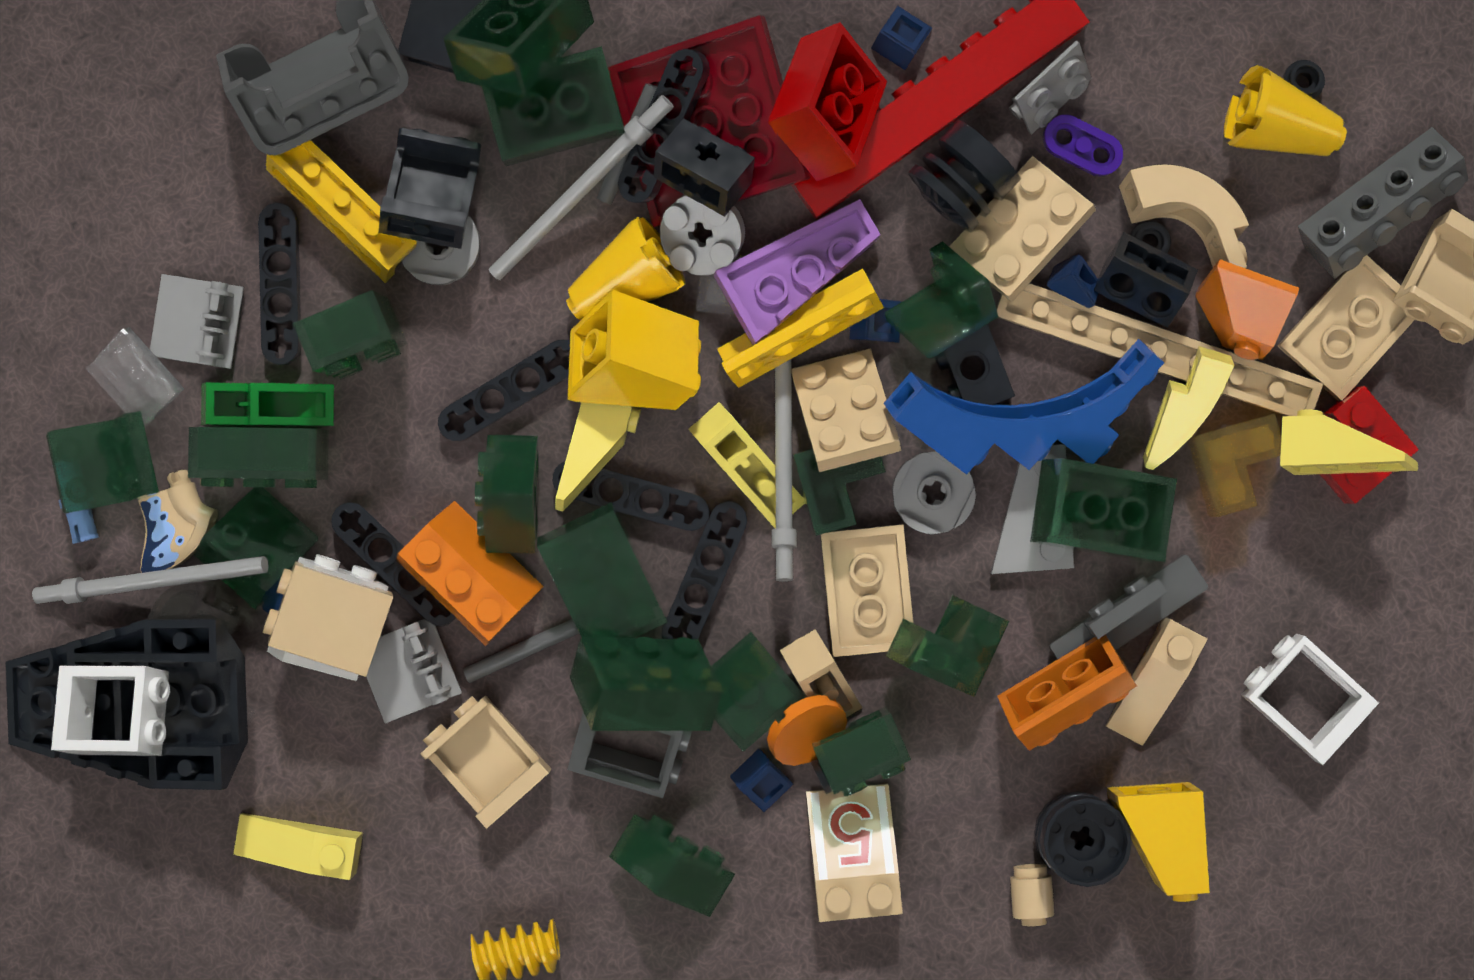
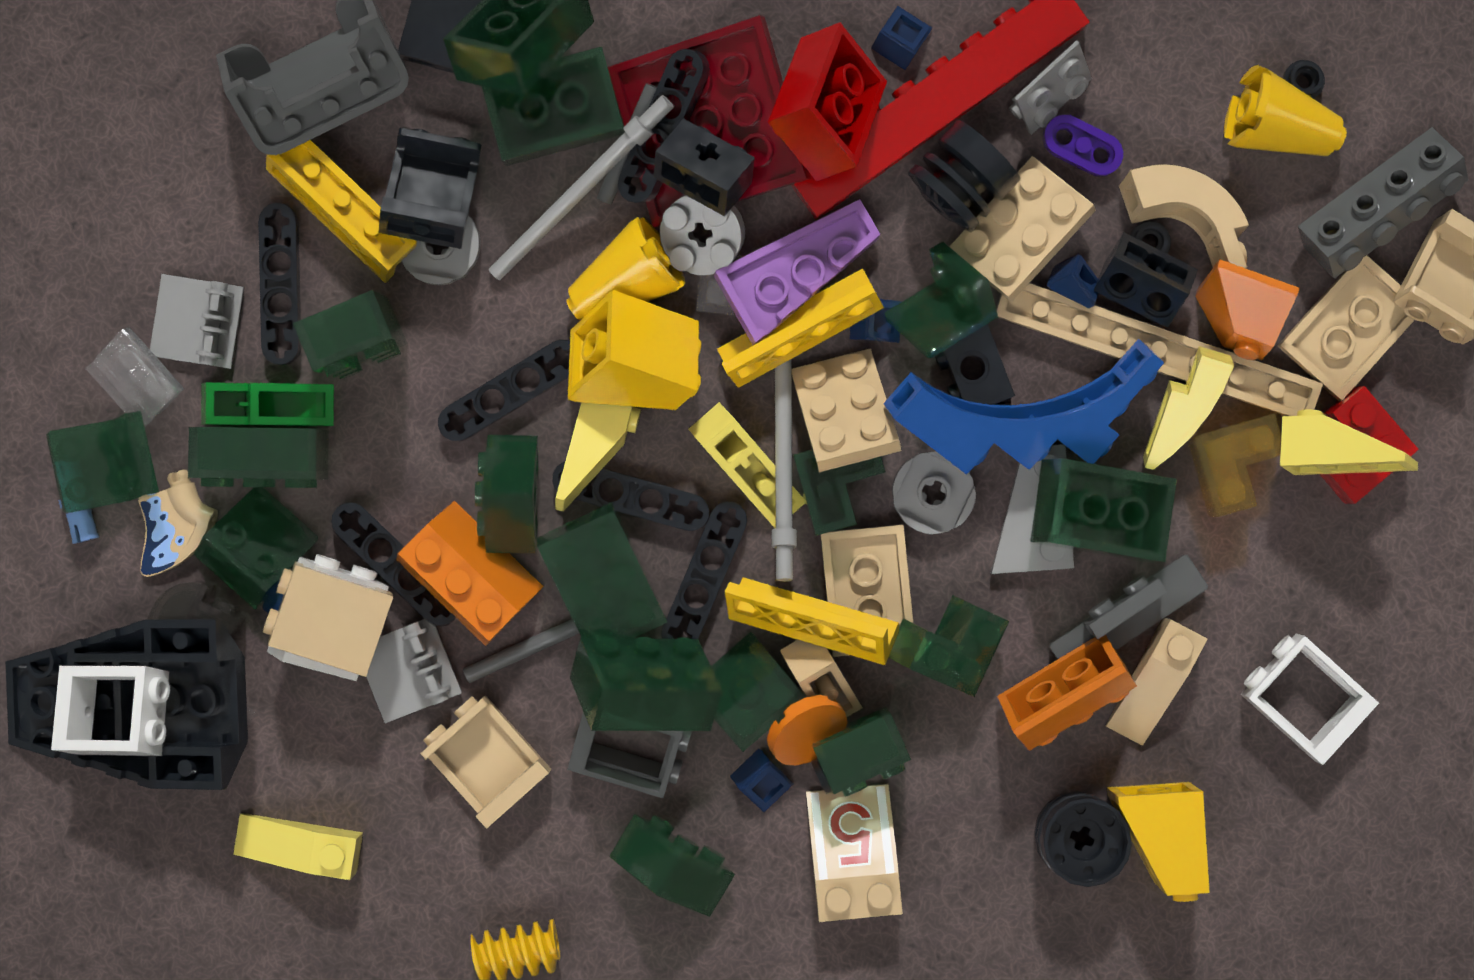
(77, 590): light grey bar -> none
(811, 620): none -> yellow fence
(1032, 894): tan brick -> none

